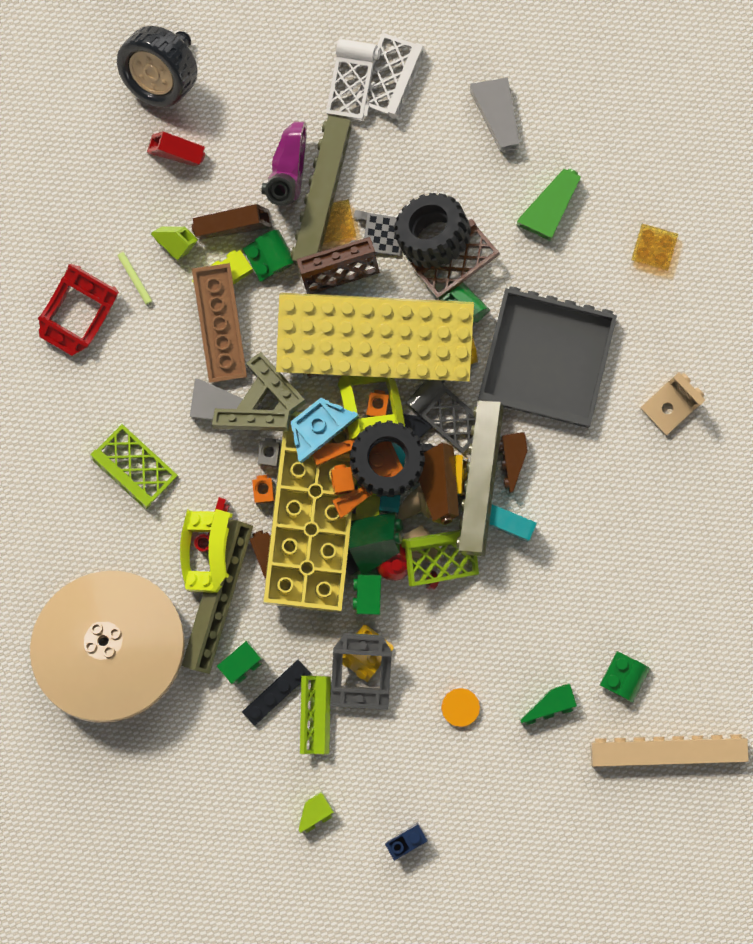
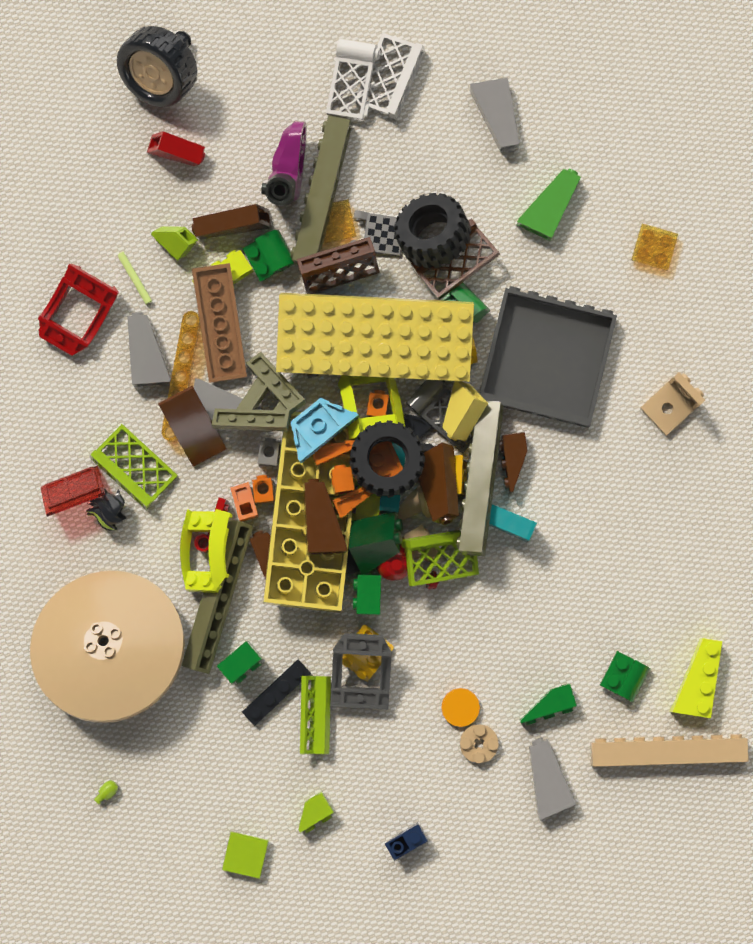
(72, 490): none -> clear red piece
(106, 791): none -> lime cylinder
(107, 510): none -> black hair
(145, 354): none -> light grey slope
(180, 366): none -> clear yellow beam
(192, 426): none -> reddish brown slope
(244, 502): none -> orange brick
(245, 854): none -> lime tile
(321, 523): none -> reddish brown slope
(463, 411): none -> light yellow slope
(479, 732): none -> tan plate
(549, 782): none -> light grey slope
(699, 681): none -> neon yellow wedge

